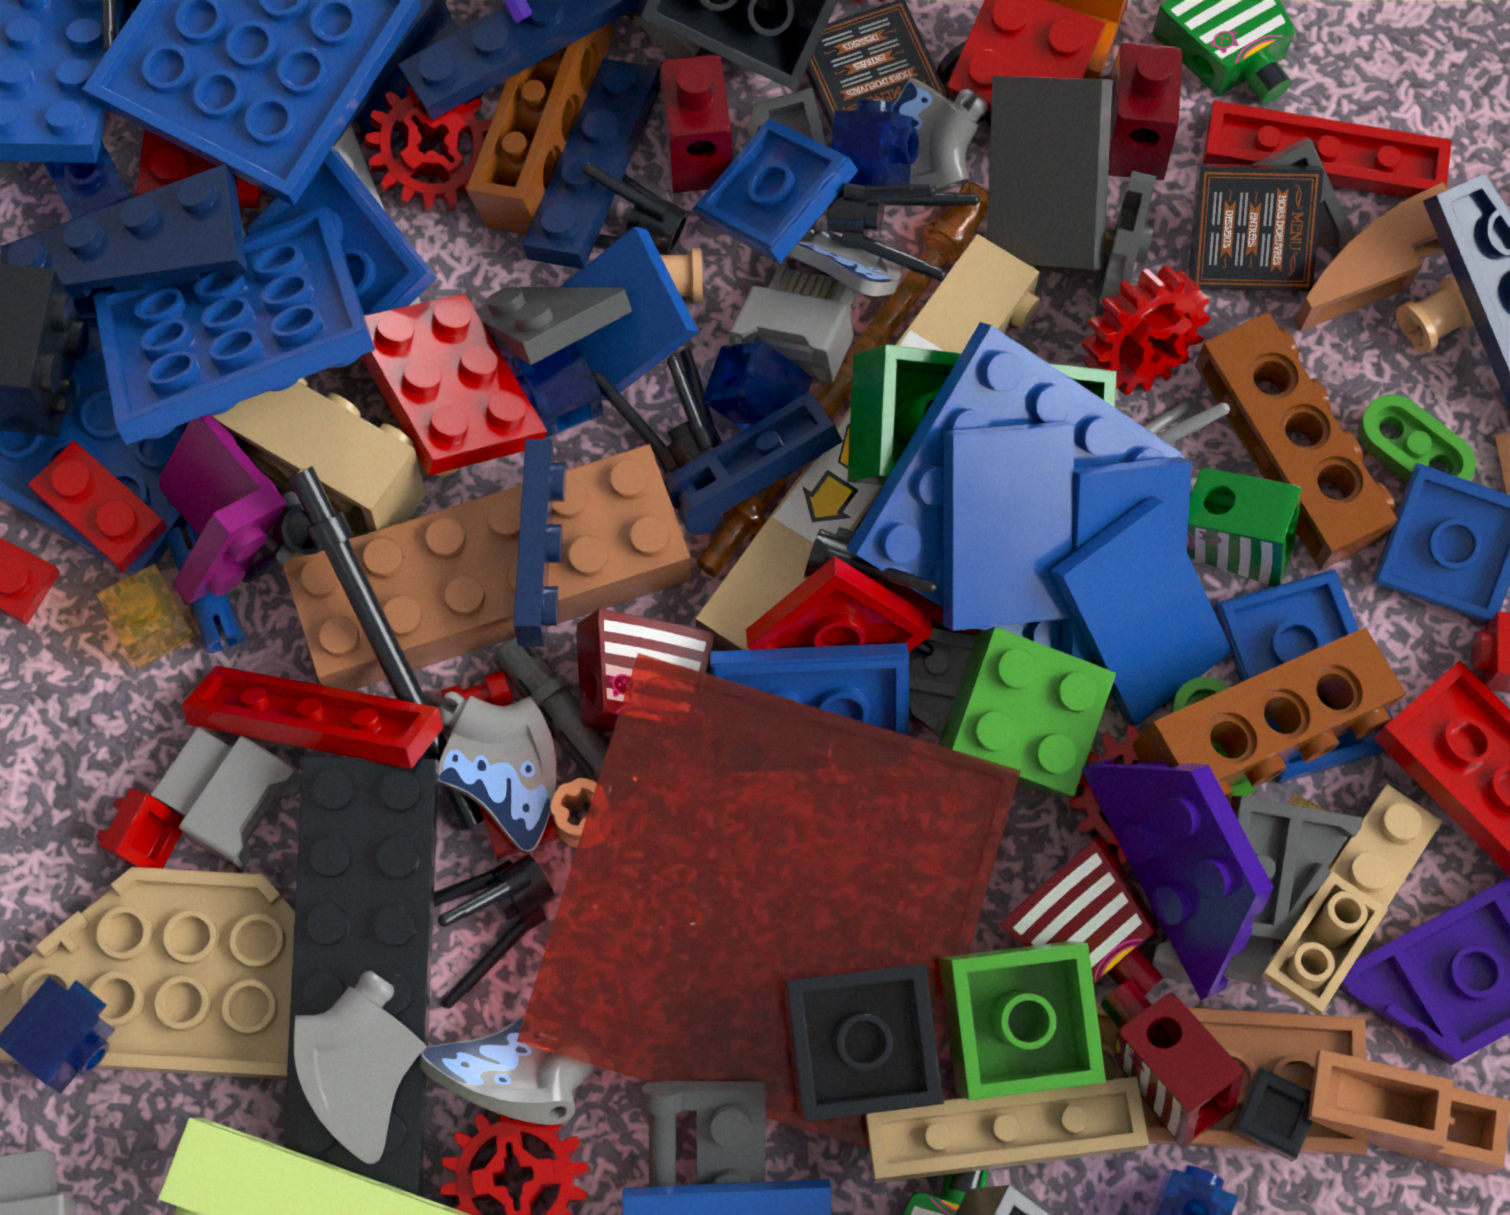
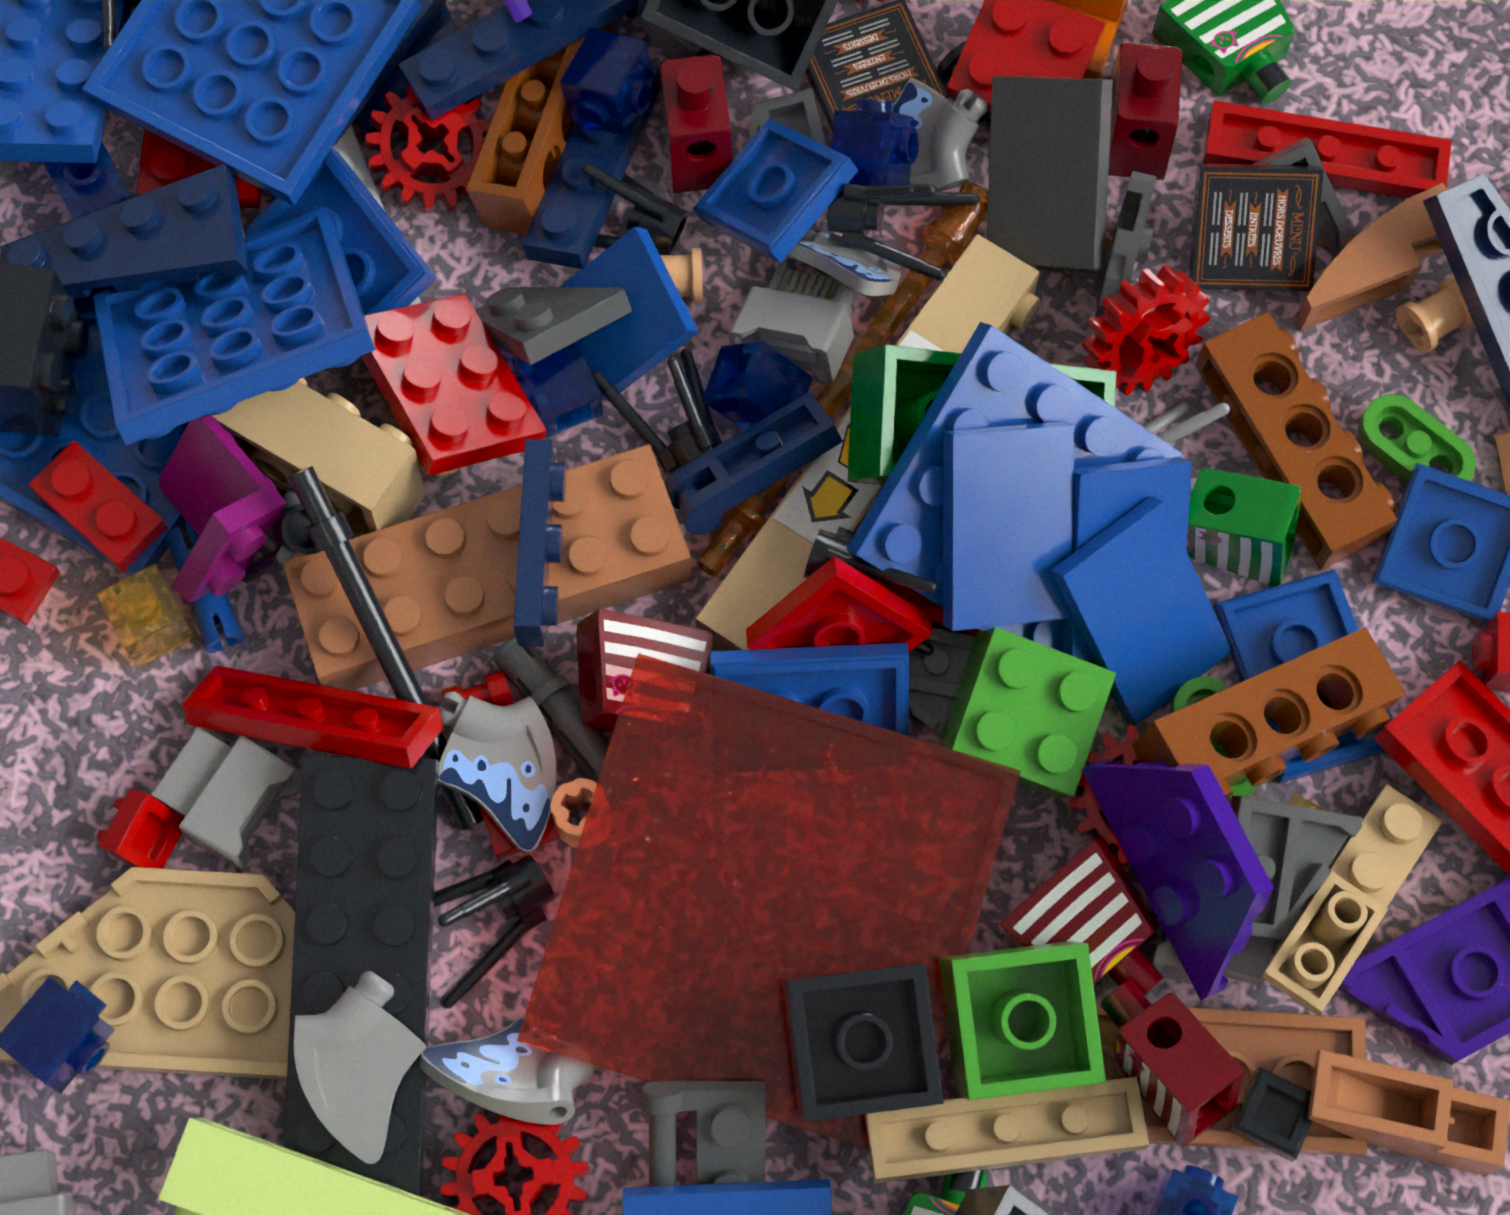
(608, 82): none -> clear blue brick

